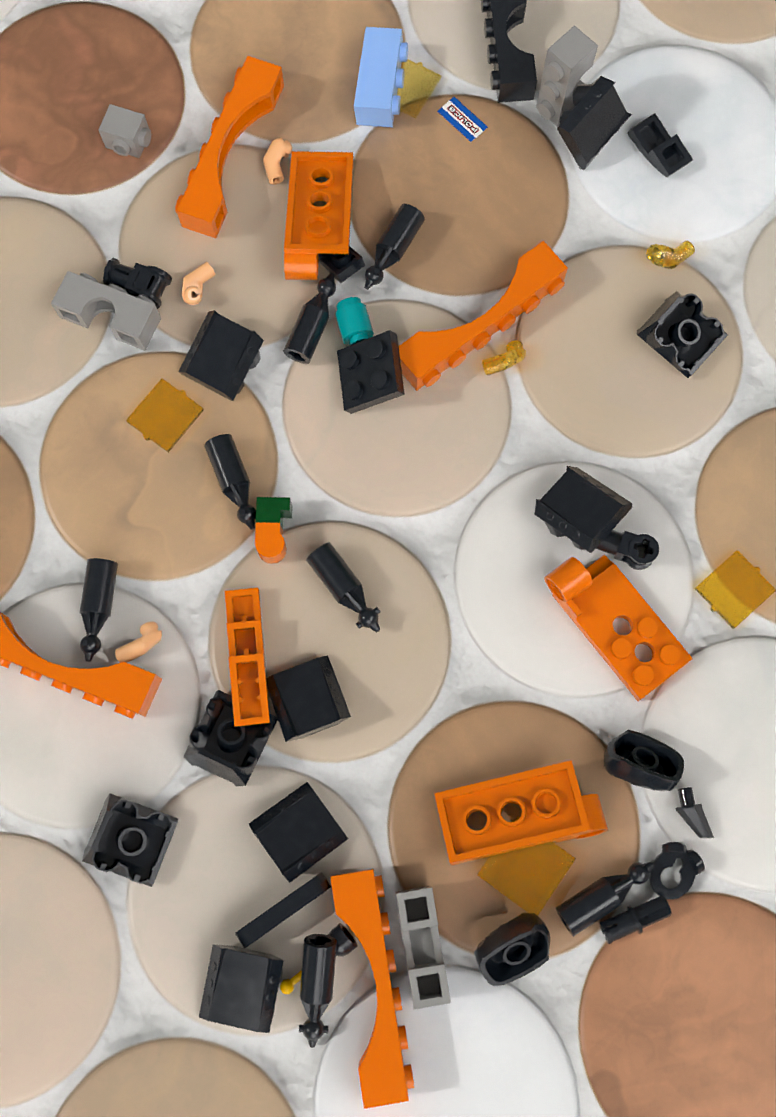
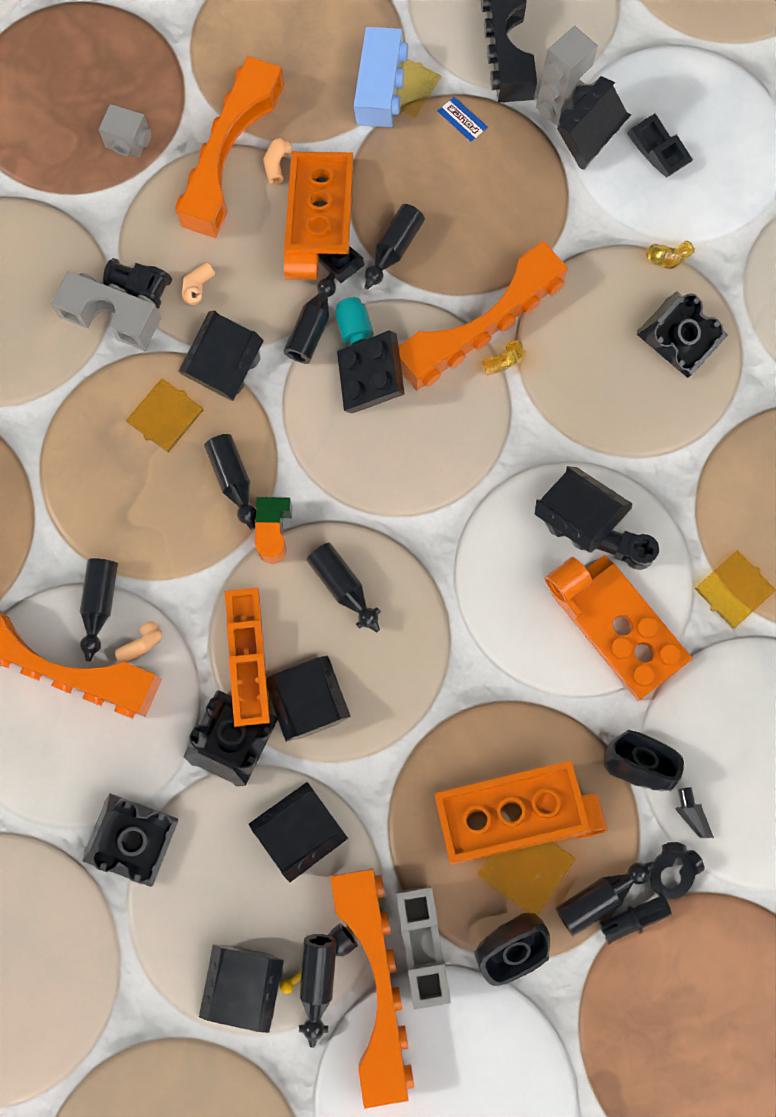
(283, 910): black beam -> none

